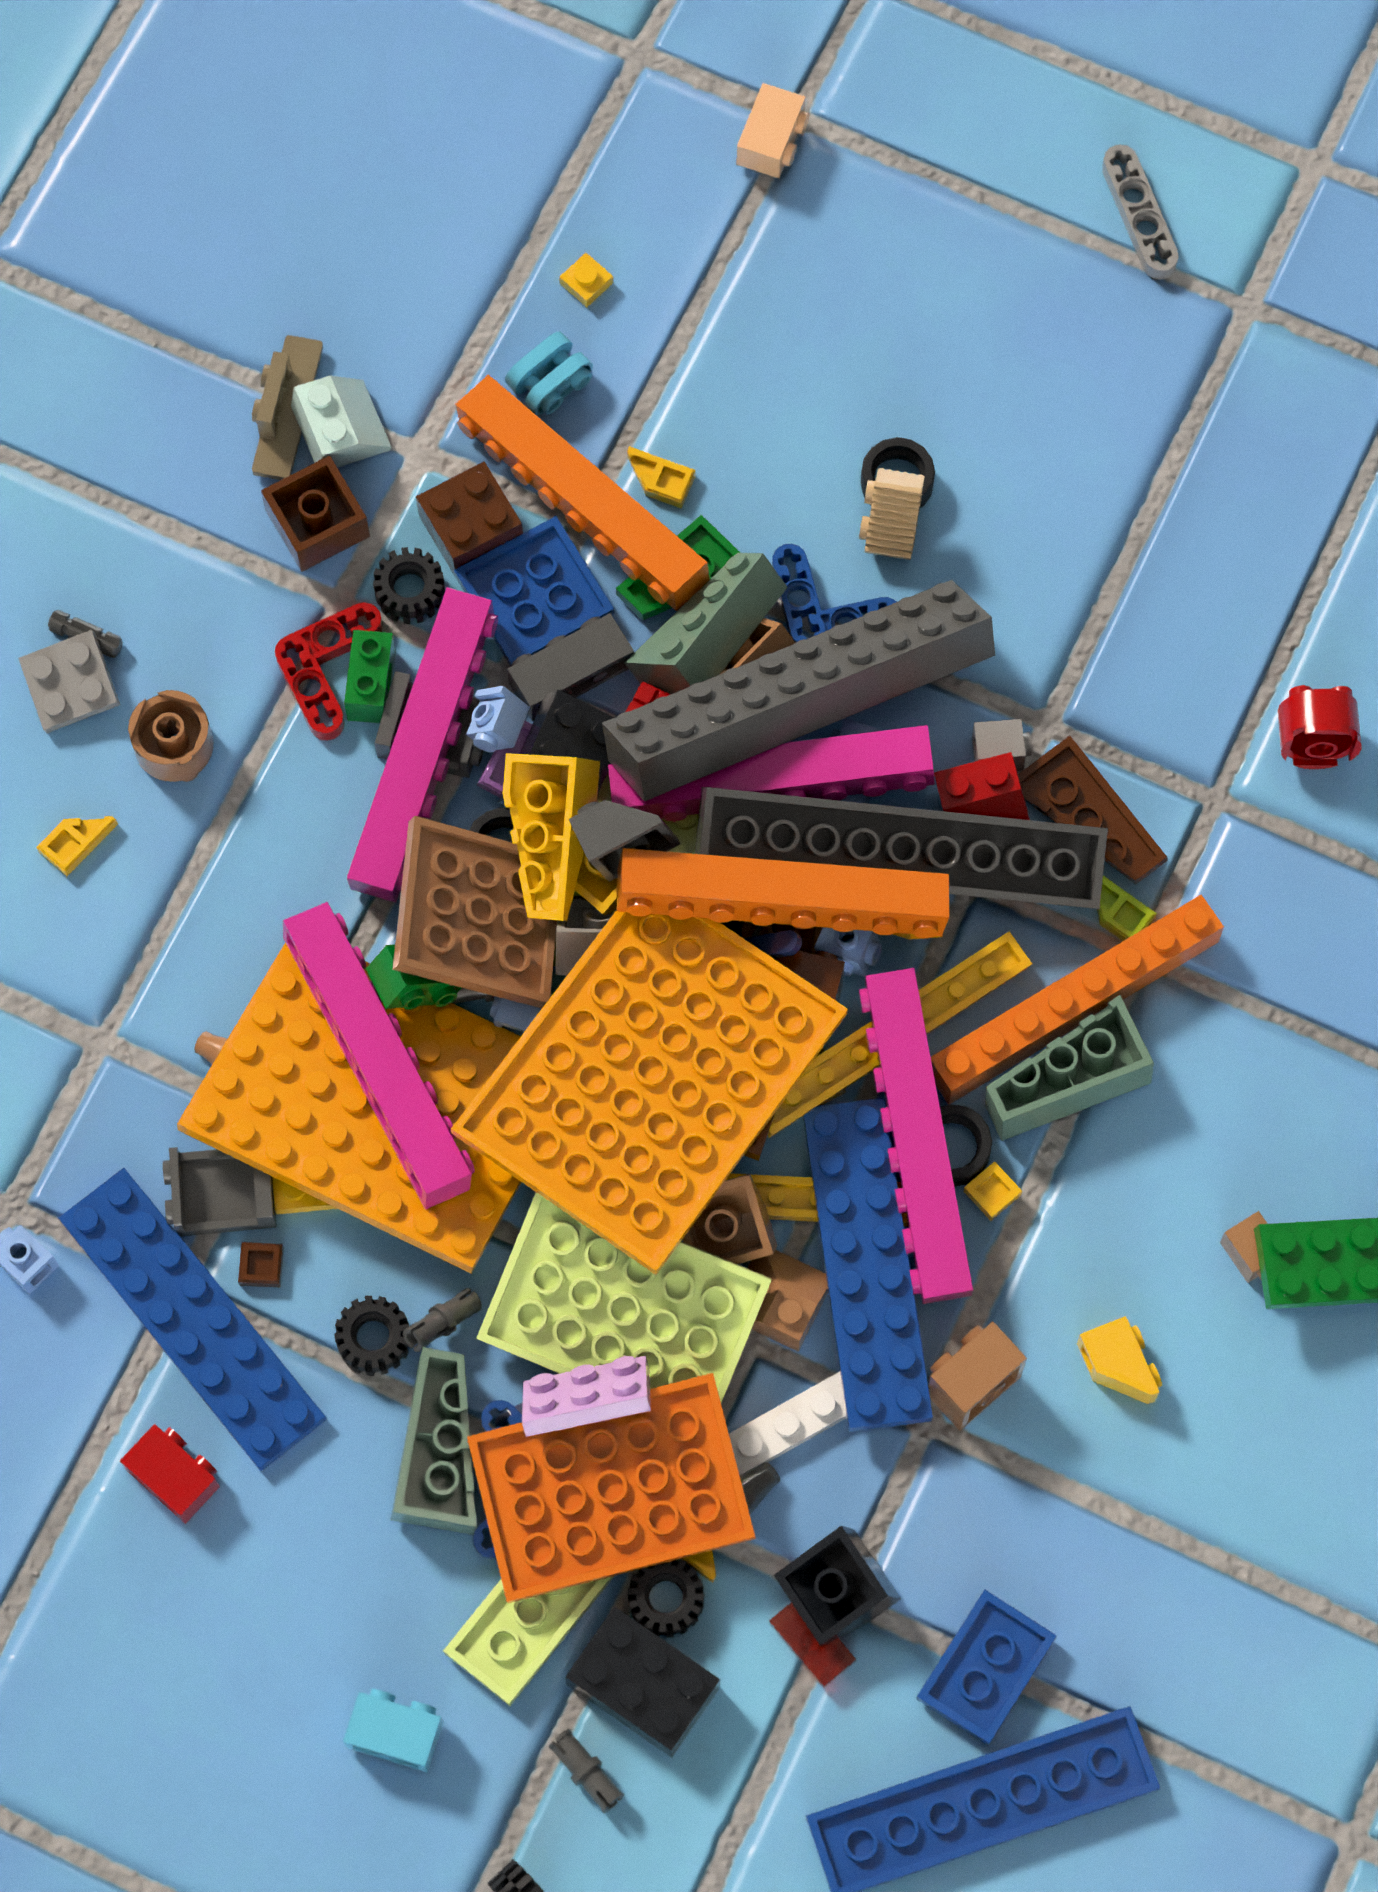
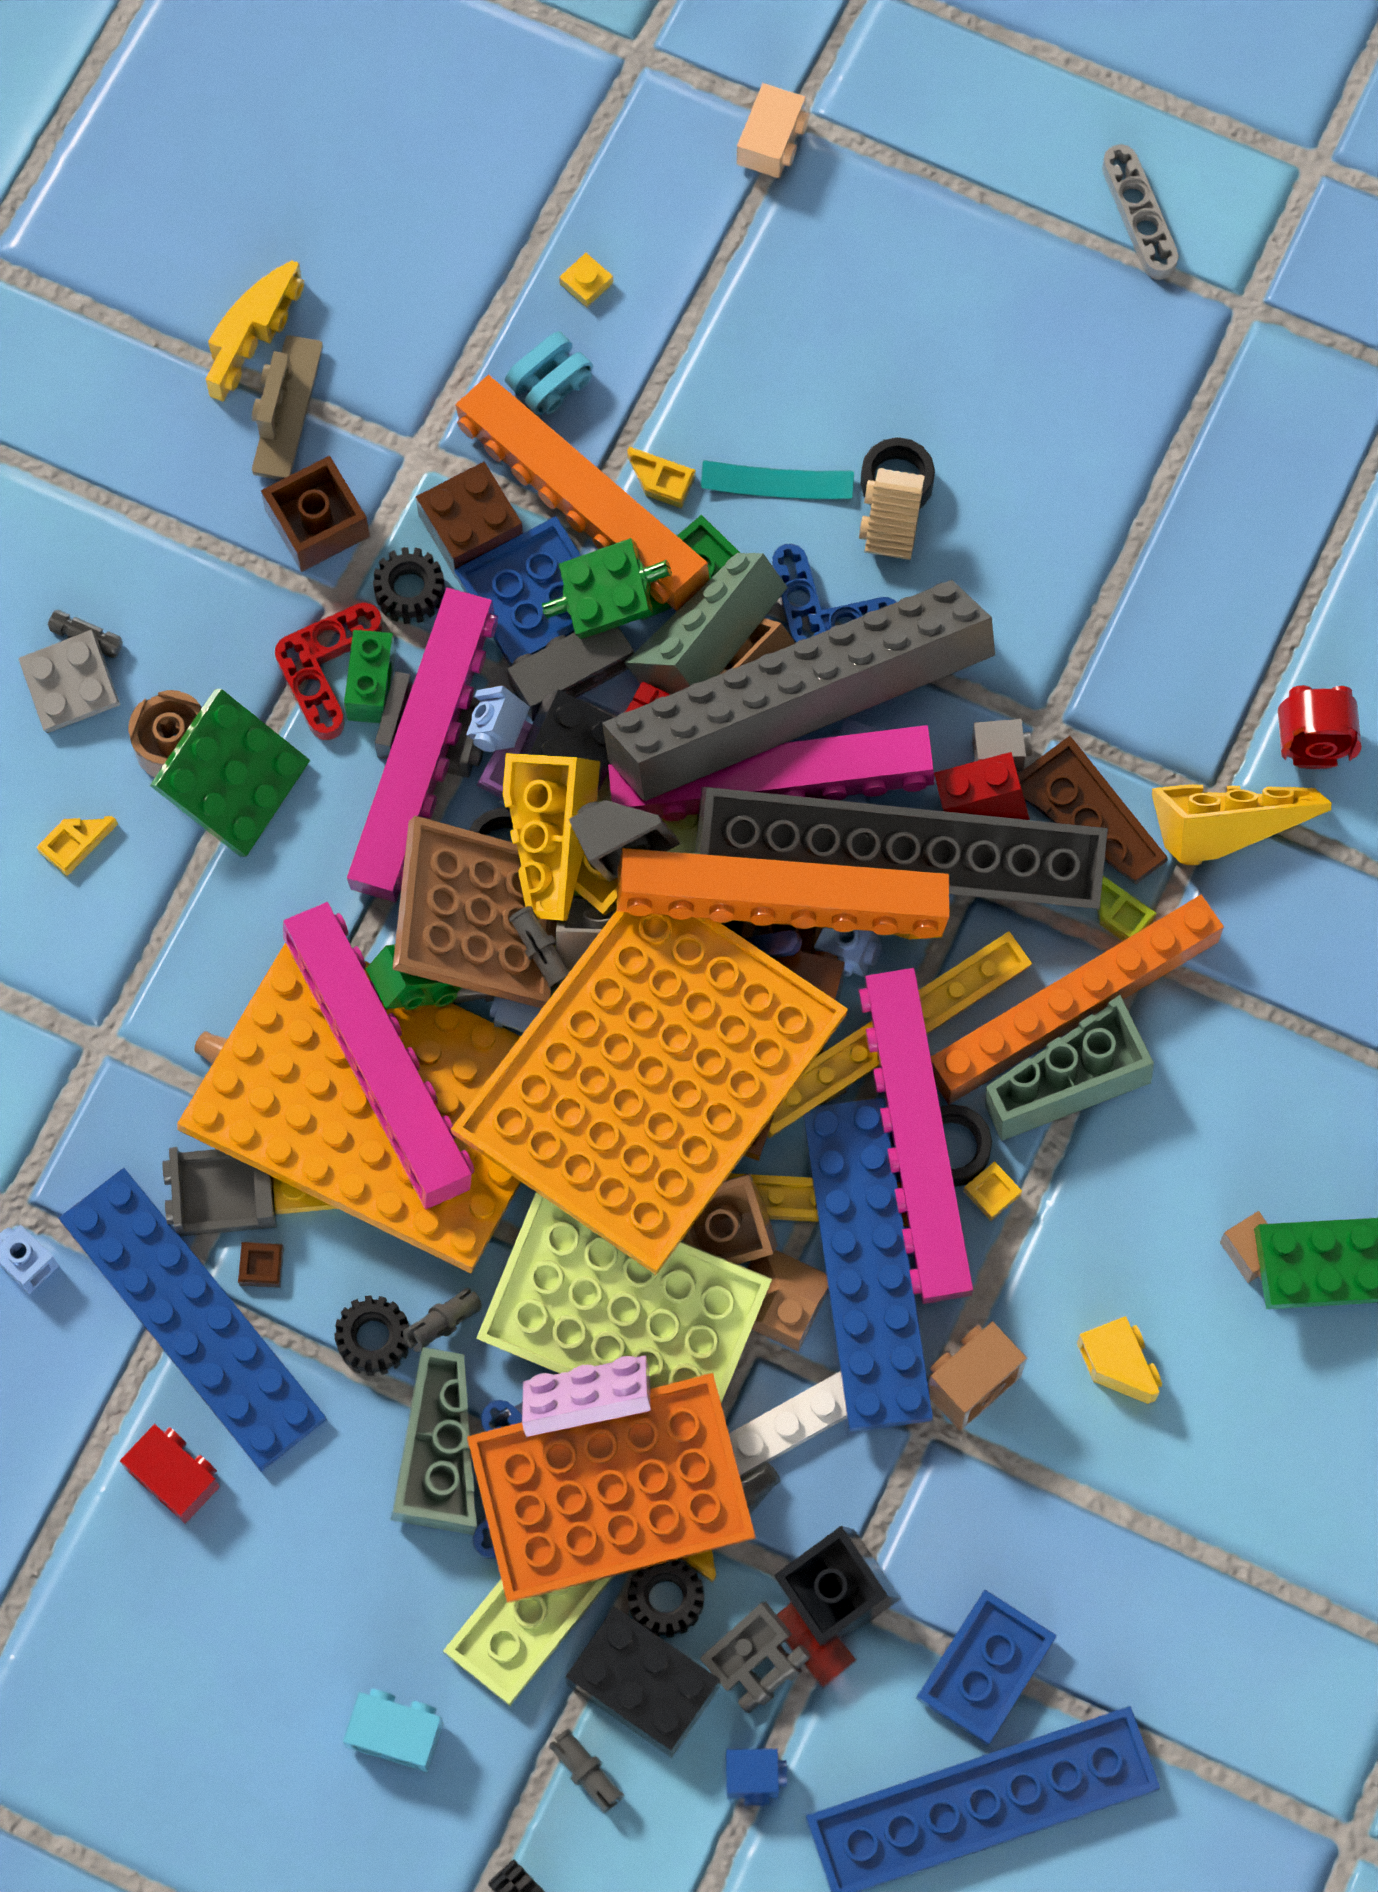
(230, 772): none -> green plate
(253, 317): none -> yellow slope
(339, 420): light aqua slope -> none
(539, 946): none -> dark grey pin
(606, 588): none -> green plate
(749, 1645): none -> dark grey plate
(754, 1775): none -> blue brick
(777, 482): none -> teal sticker
(1213, 824): none -> yellow wedge

